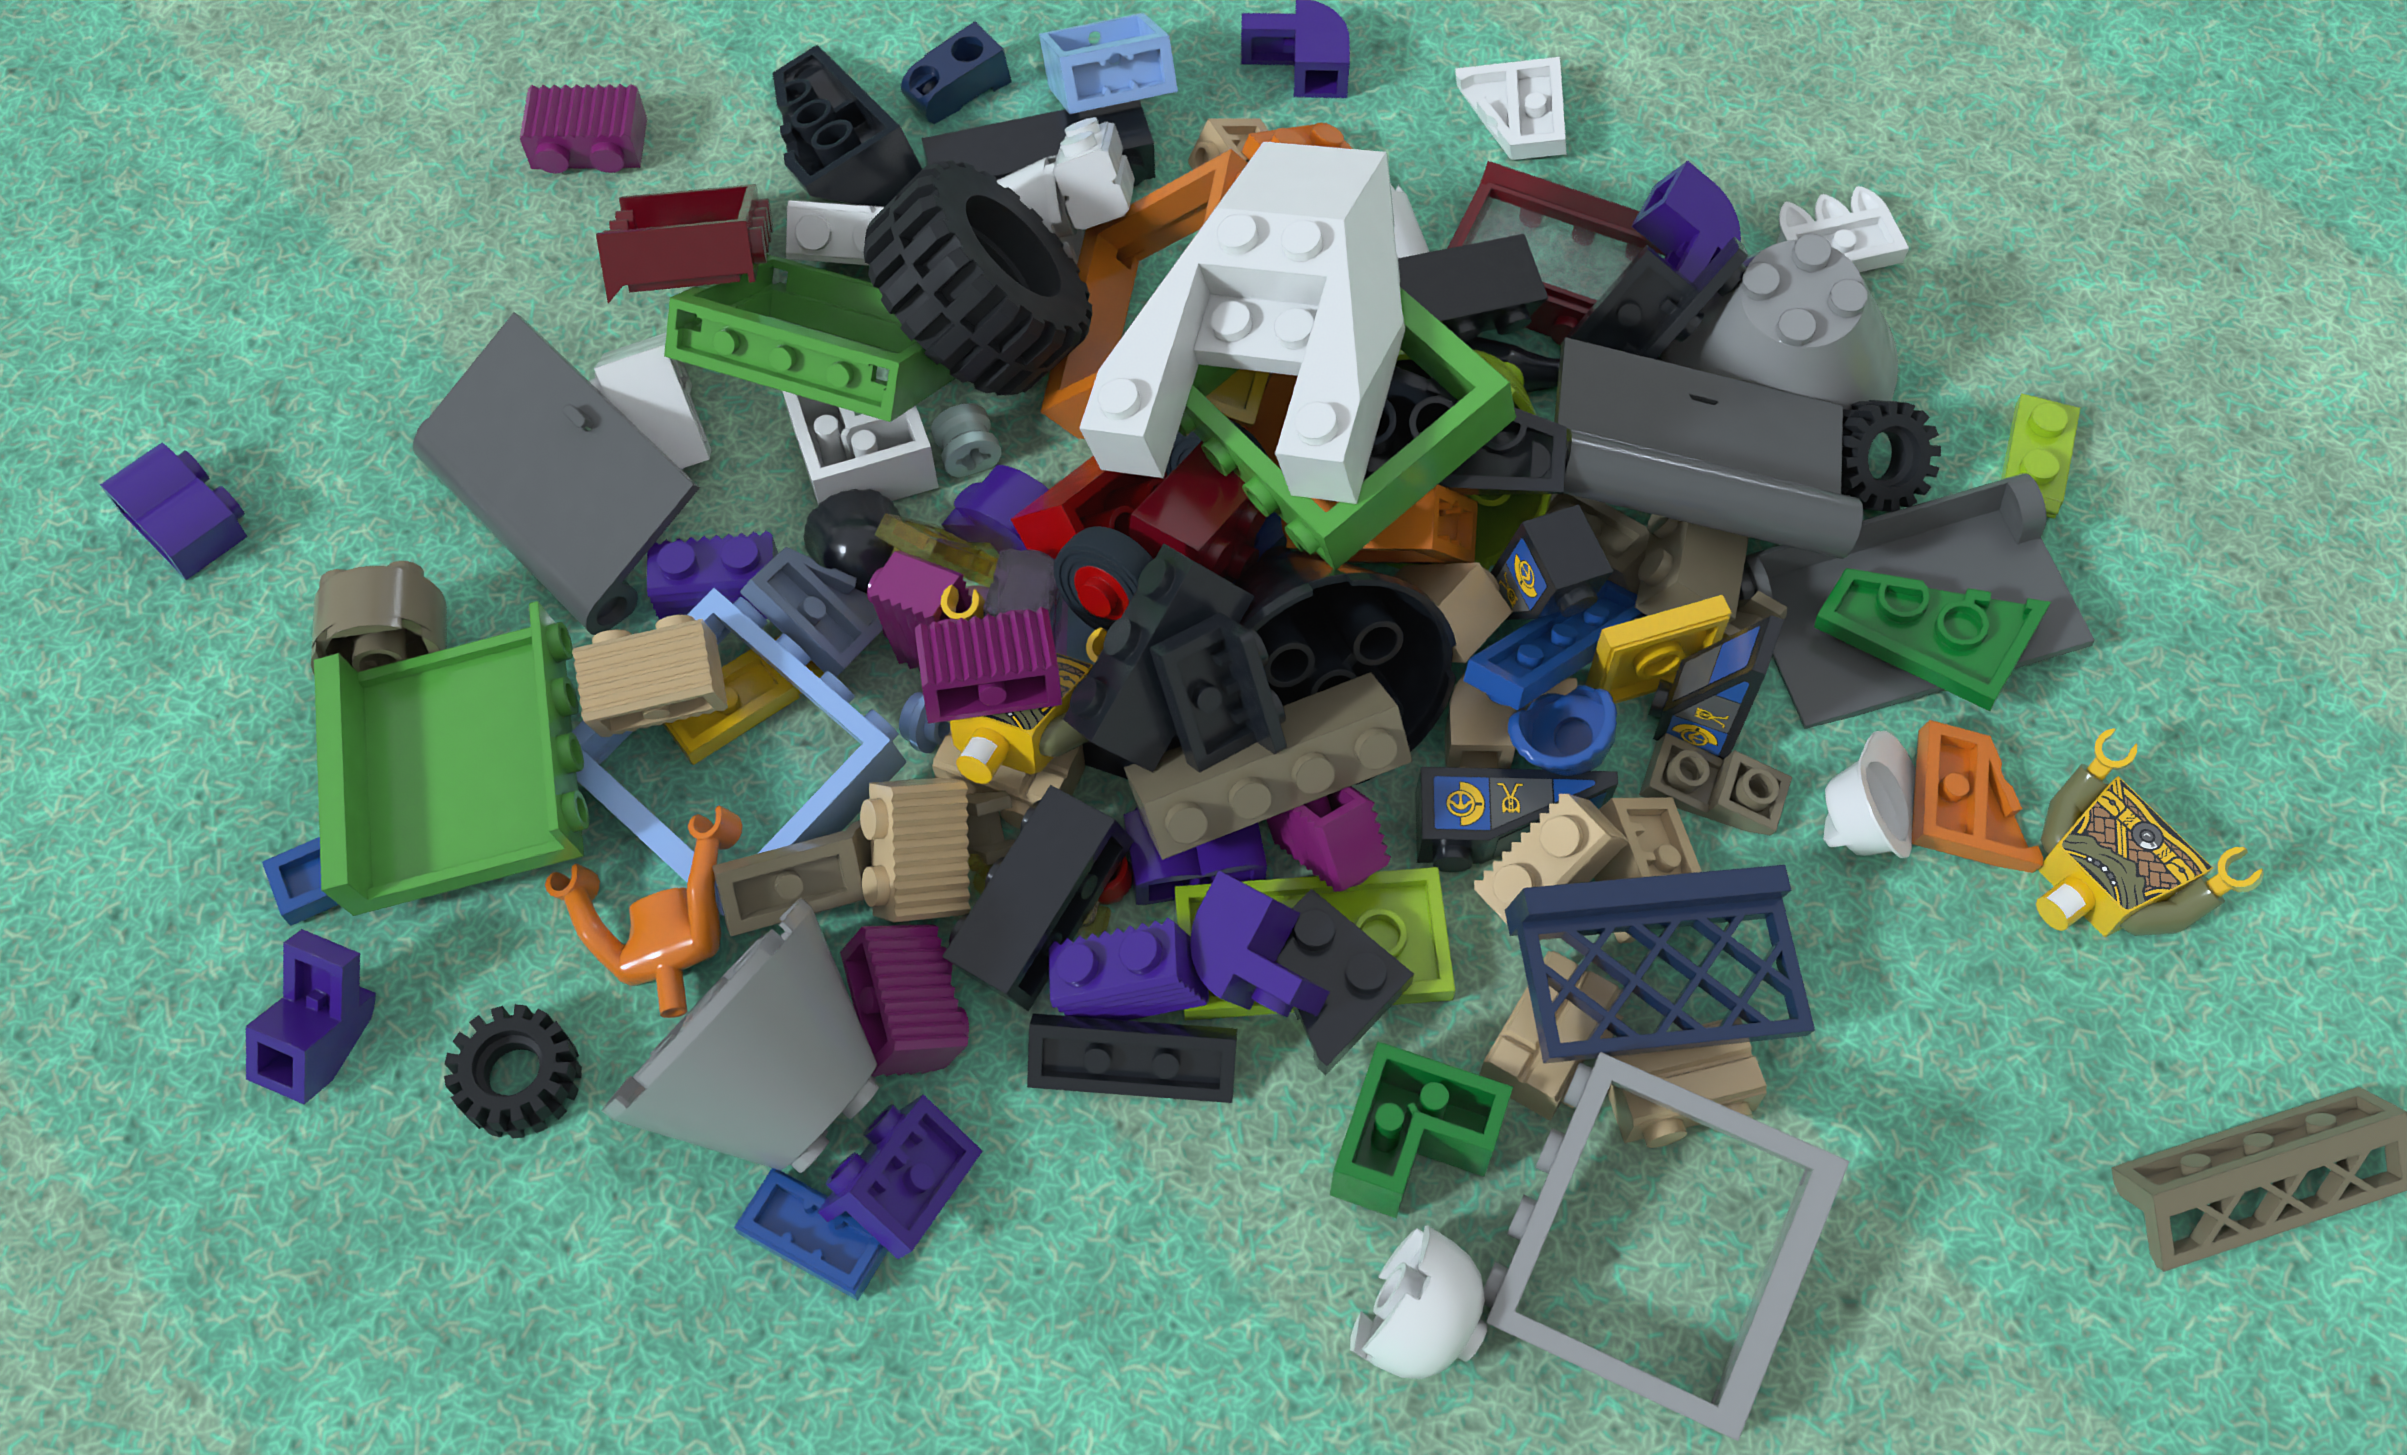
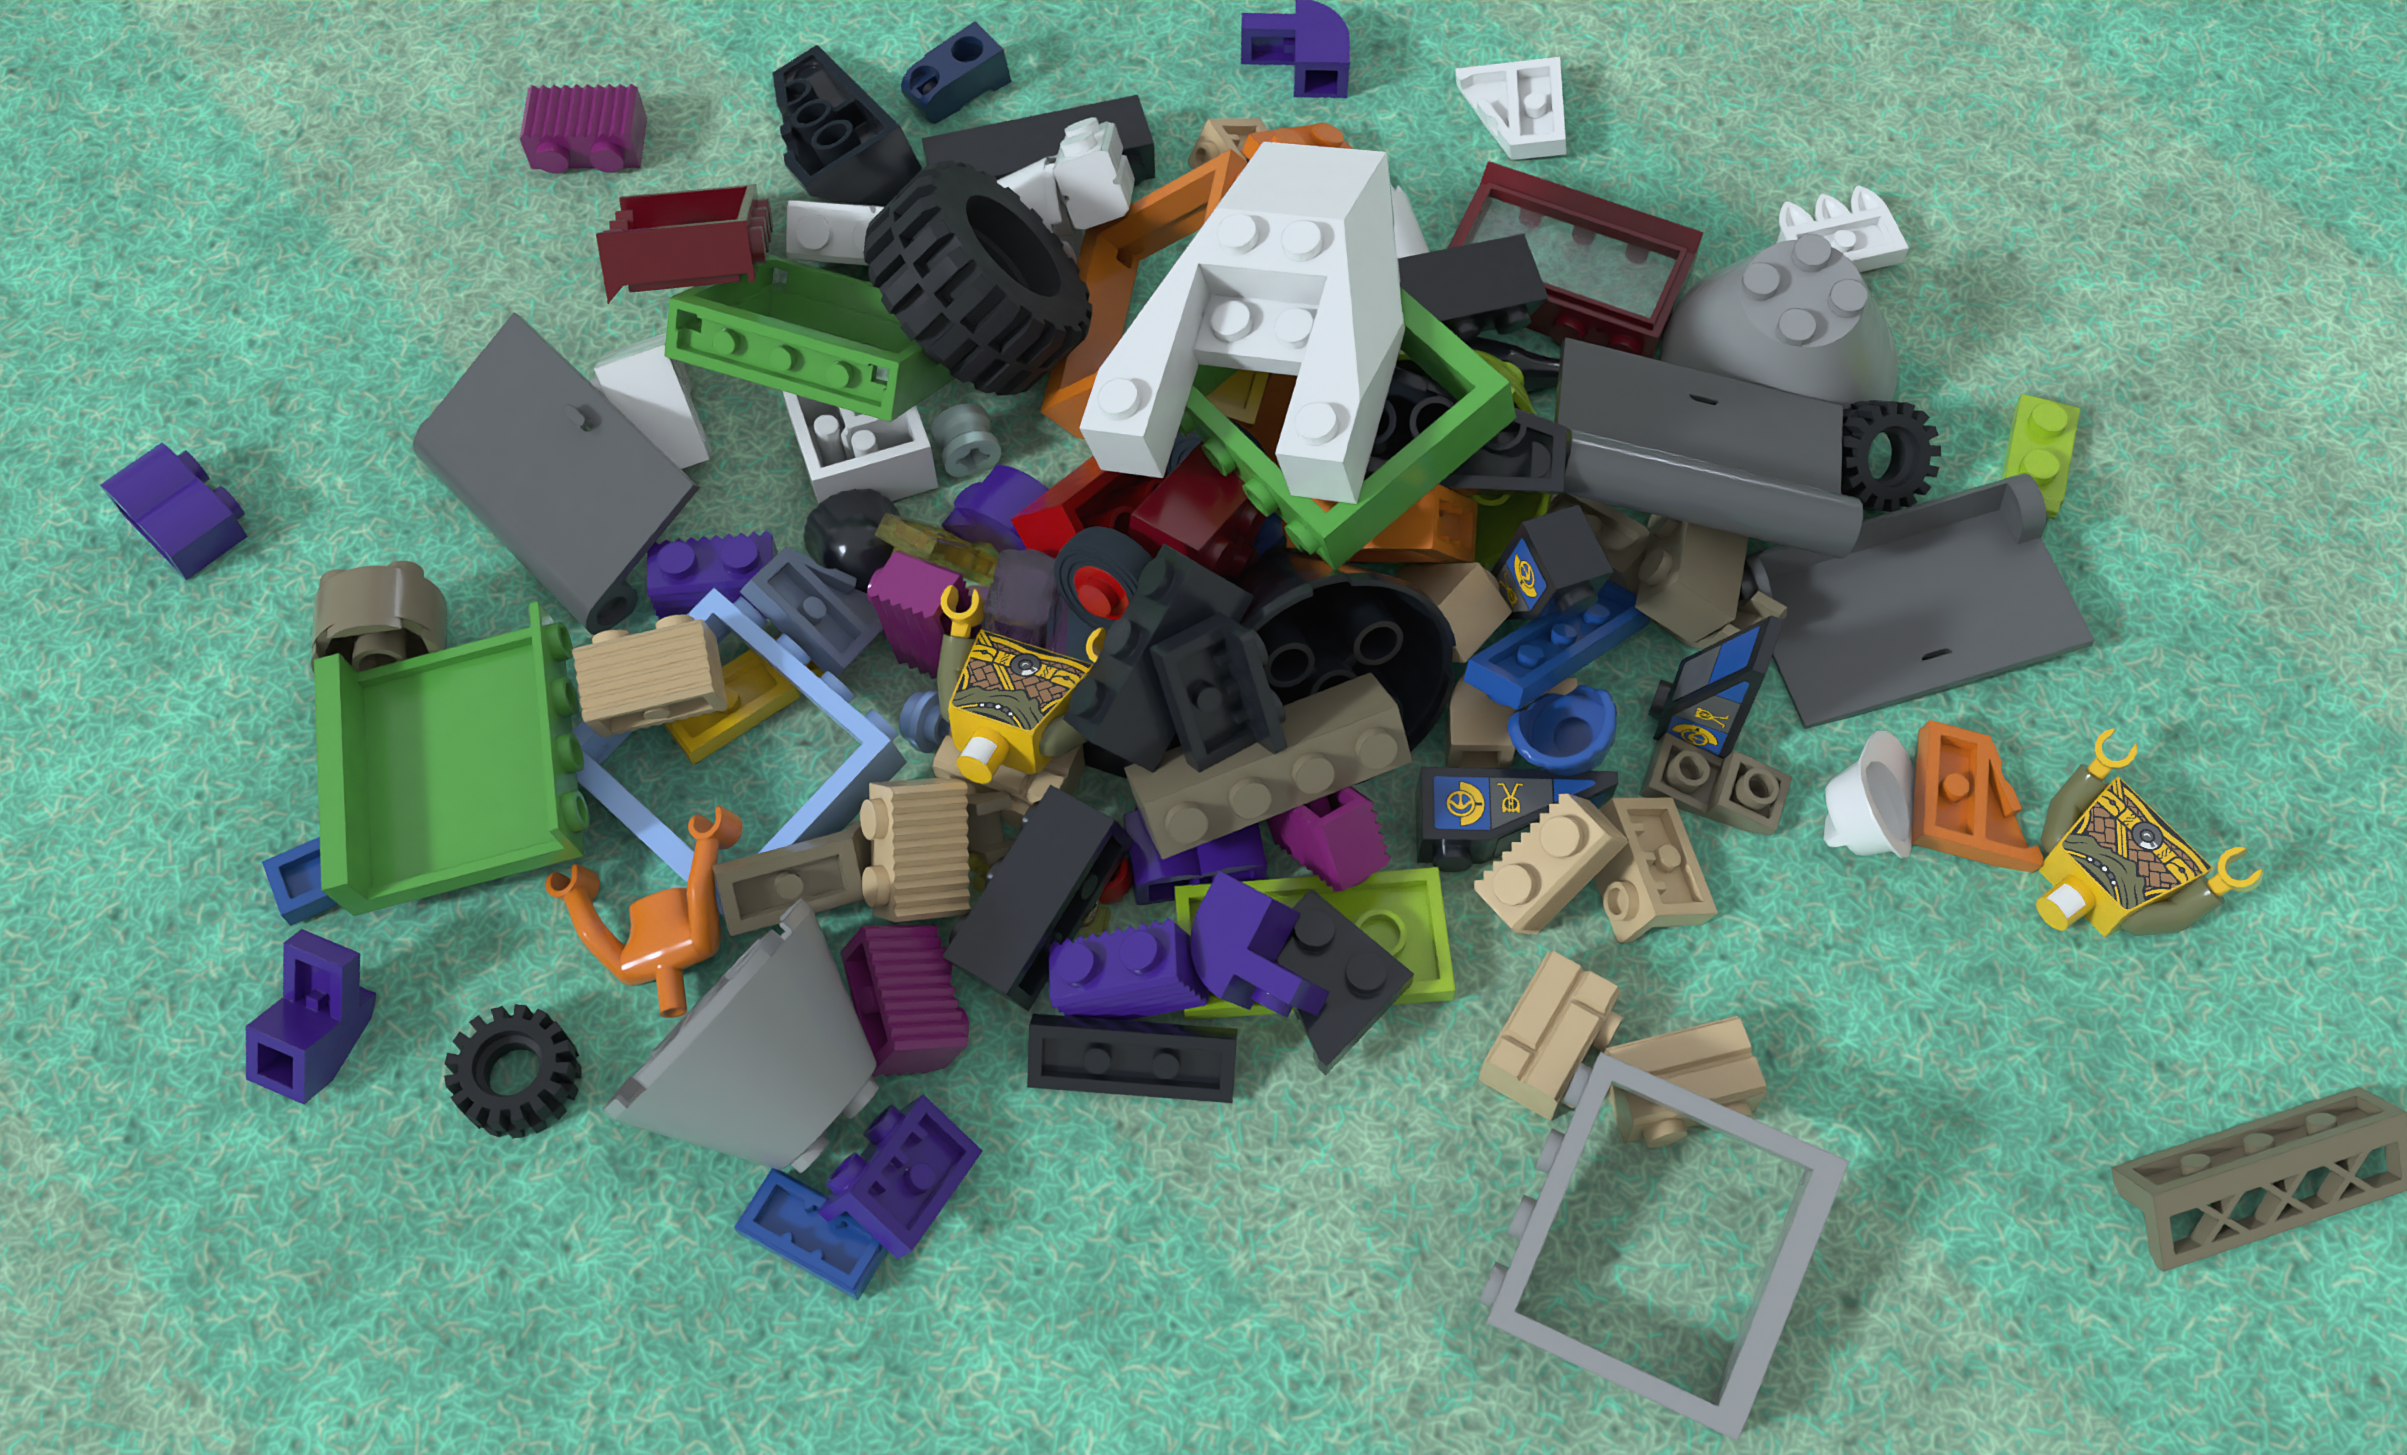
(988, 665): magenta brick -> none
(1123, 66): light blue window -> none
(1409, 1110): green brick -> none
(1424, 1310): white cylinder -> none
(1645, 650): yellow tile -> none
(1657, 303): black bracket -> none
(1660, 903): dark blue fence -> none
(1688, 220): dark purple brick -> none
(1938, 635): green wing -> none

